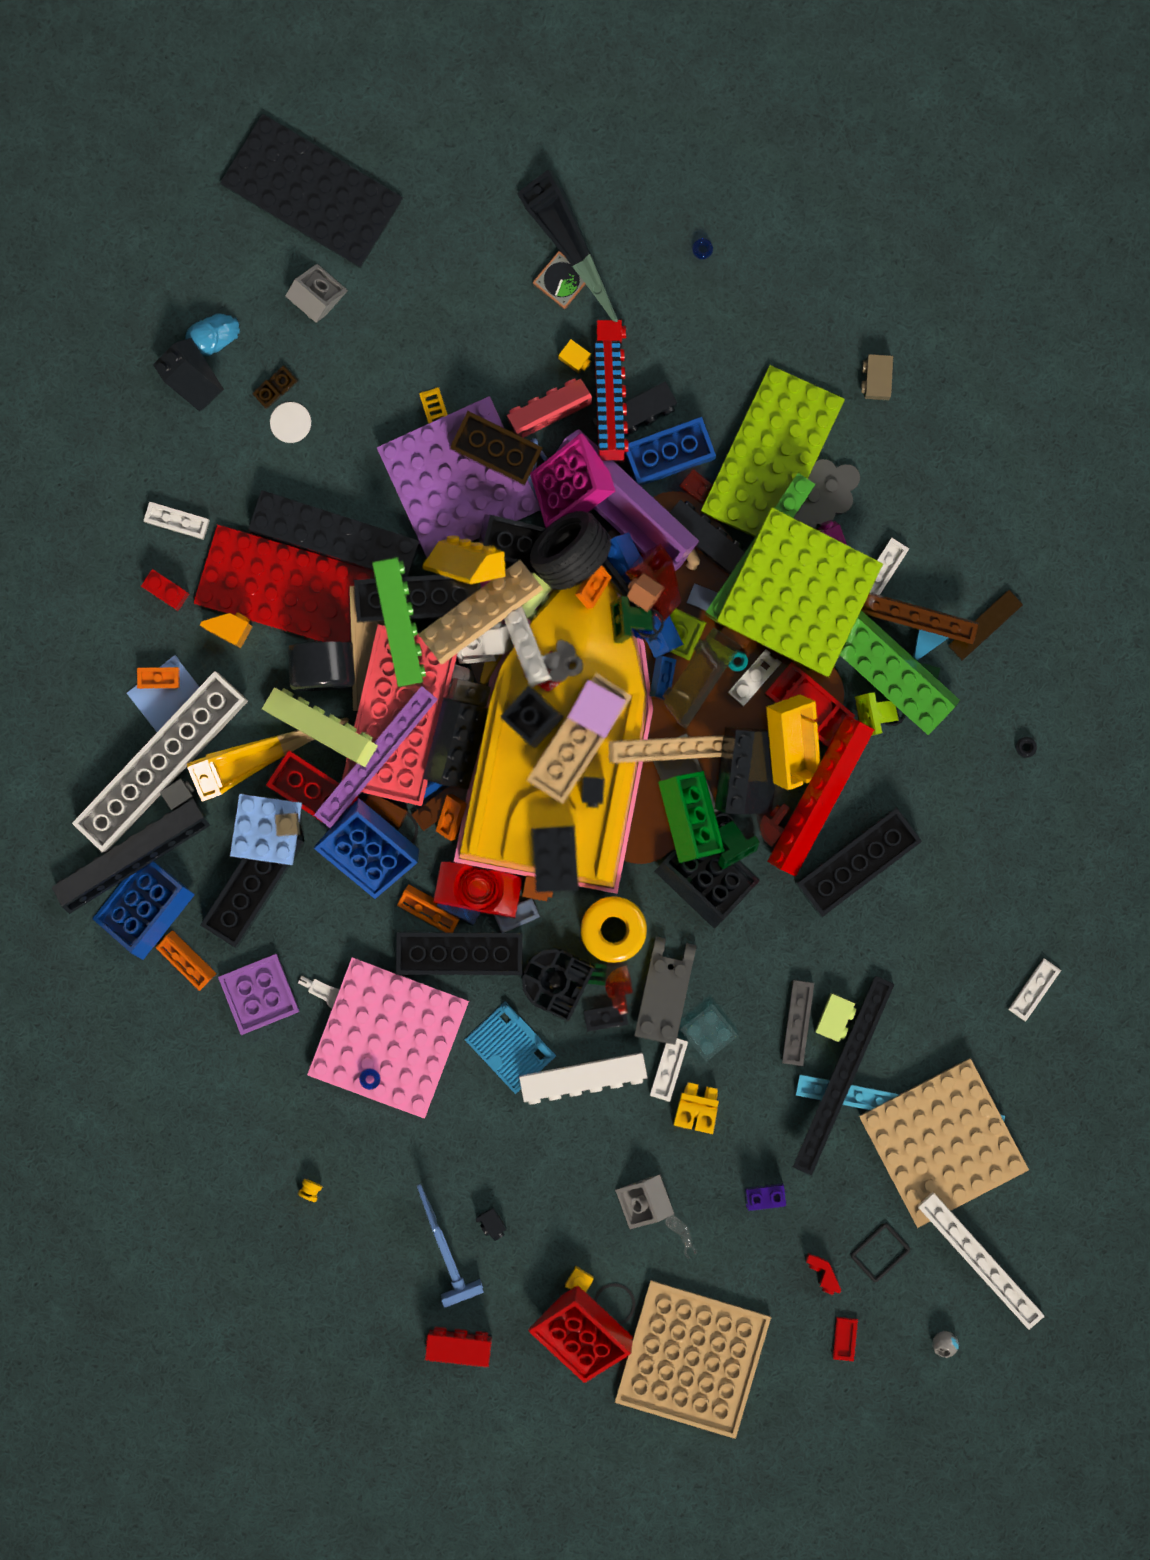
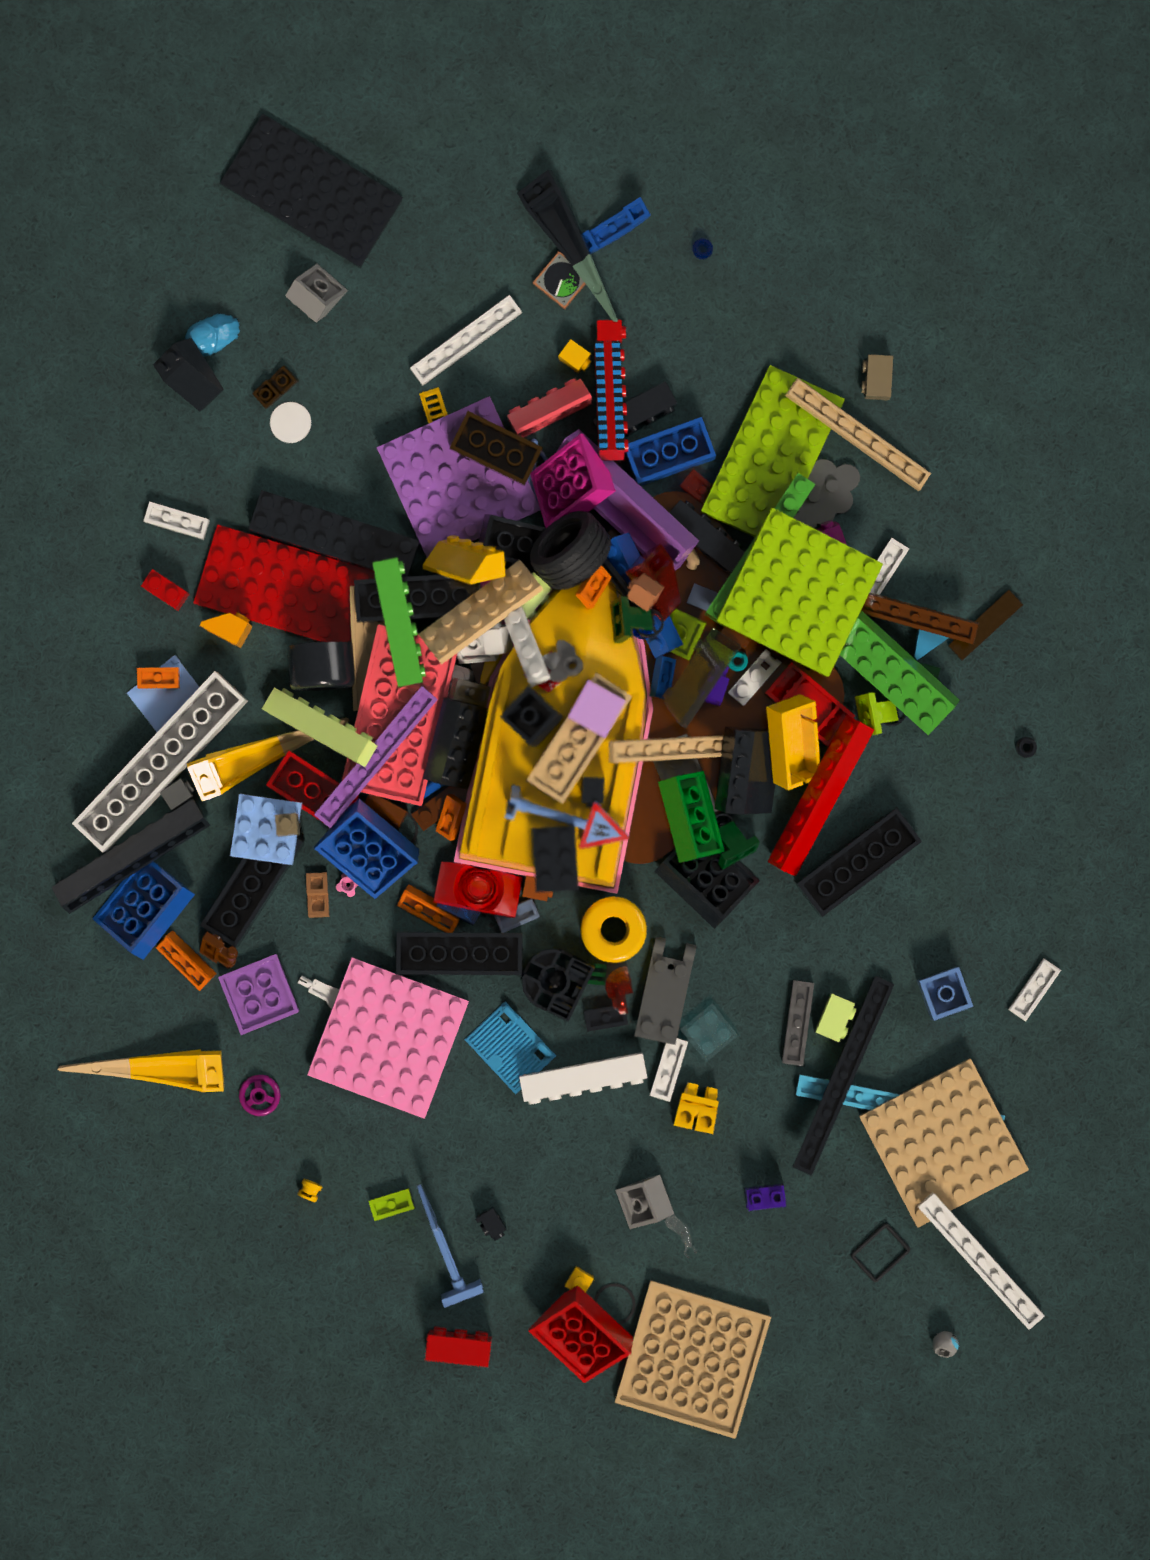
(184, 1069): none -> yellow plate
(214, 949): none -> reddish brown plate
(258, 1088): none -> magenta piece
(317, 894): none -> medium nougat slope
(342, 886): none -> bright pink plate
(364, 1083): clear blue plate -> none
(391, 1204): none -> lime plate
(466, 340): none -> white plate
(598, 828): none -> medium blue piece
(616, 226): none -> blue slope
(717, 693): none -> dark purple hips
(769, 828): clear red brick -> none
(828, 1279): red slope -> none
(845, 1339): red tile -> none
(857, 434): none -> tan tile
(945, 993): none -> medium blue brick

